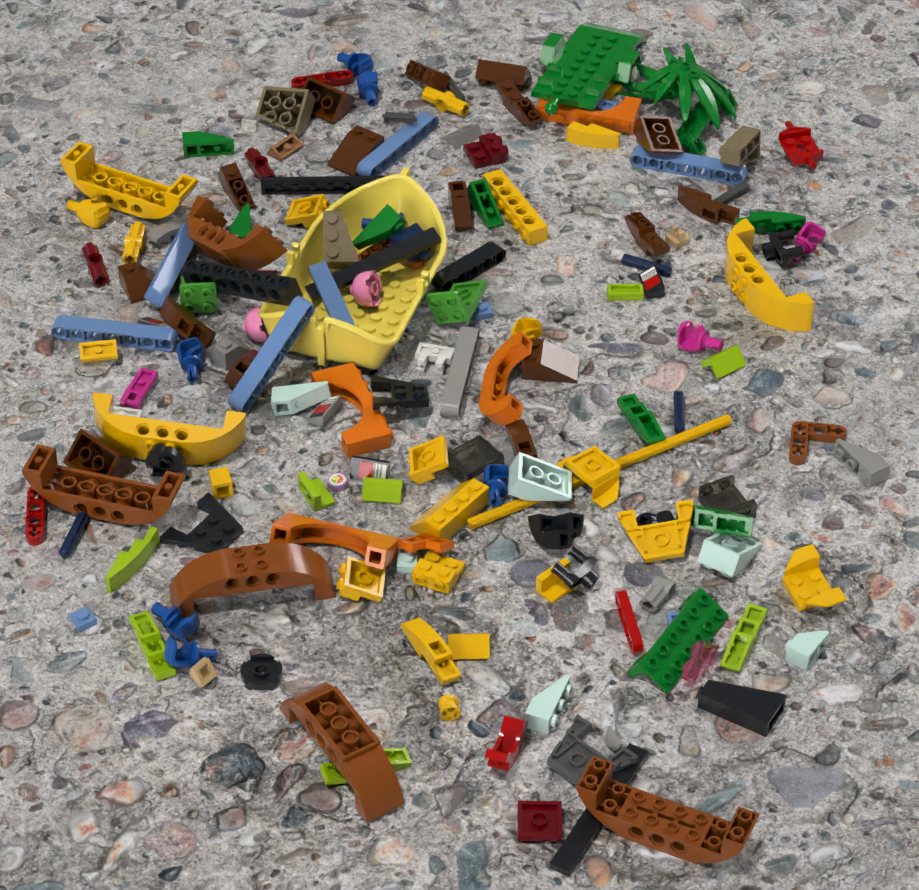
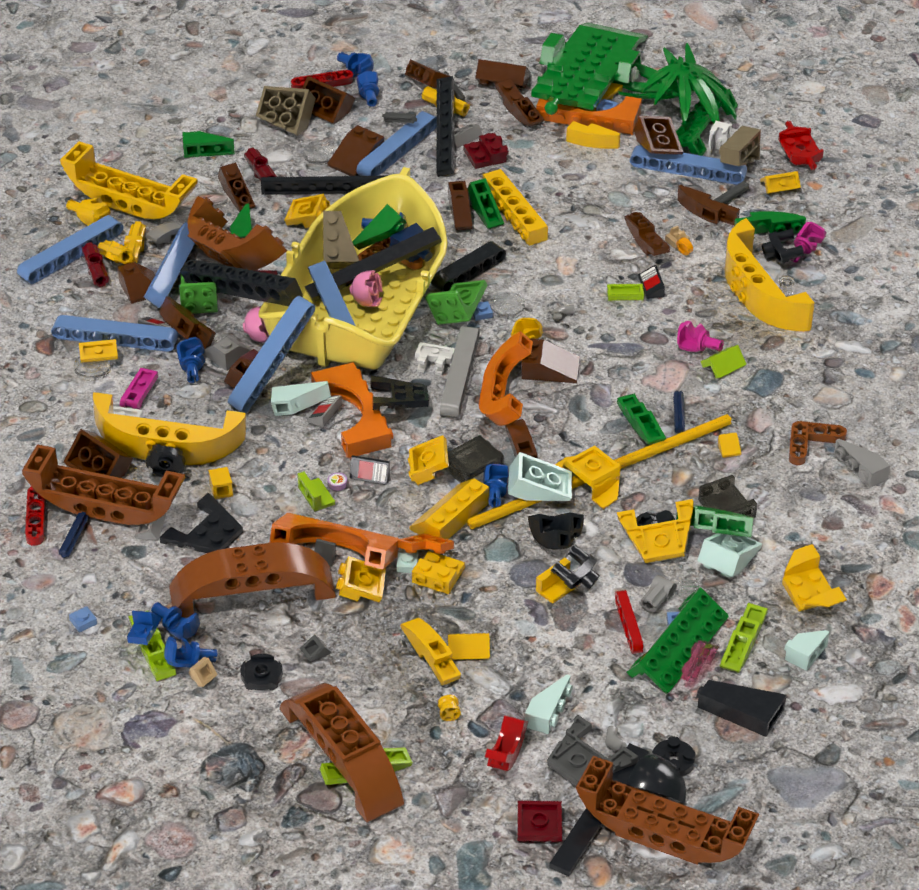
(68, 249): none -> medium blue beam
(115, 252): none -> yellow piece
(130, 562): lime slope -> none
(143, 628): none -> blue slope
(285, 147): medium nougat slope -> none
(315, 649): none -> dark grey slope
(326, 550): none -> dark grey slope
(382, 490): lime panel -> none
(445, 126): none -> black tile
(645, 264): dark blue axle -> none
(658, 776): none -> black brick
(679, 749): none -> black plate
(684, 246): none -> light orange tile
(718, 136): none -> white hinge
(729, 445): none -> yellow slope
(781, 182): none -> yellow panel

